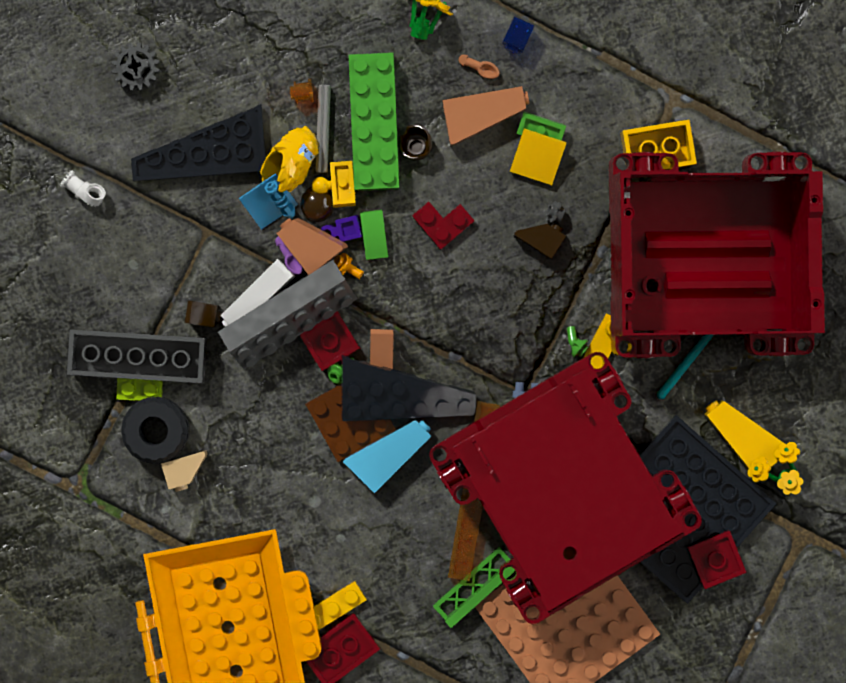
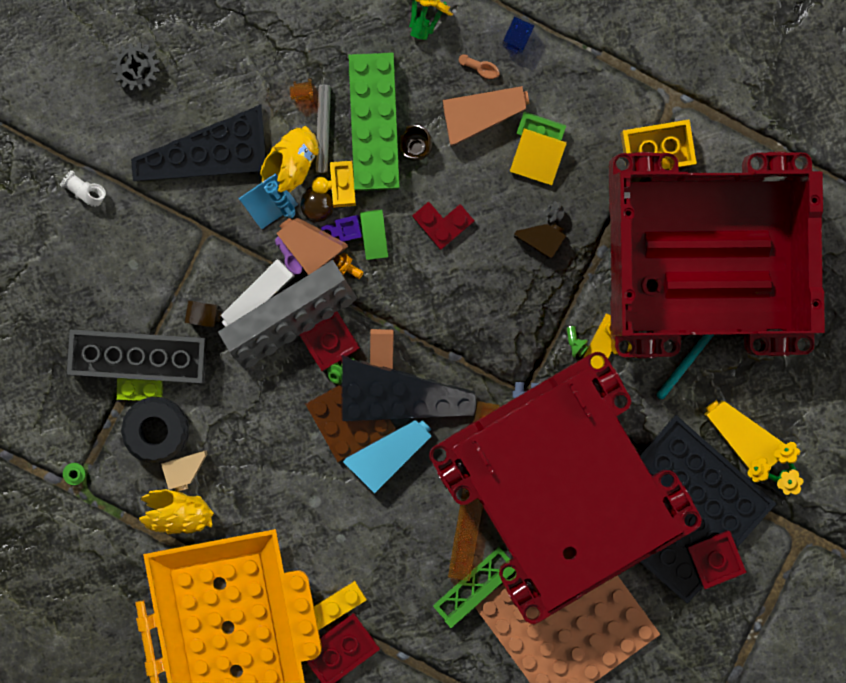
(80, 470): none -> bright green plate
(175, 512): none -> yellow head

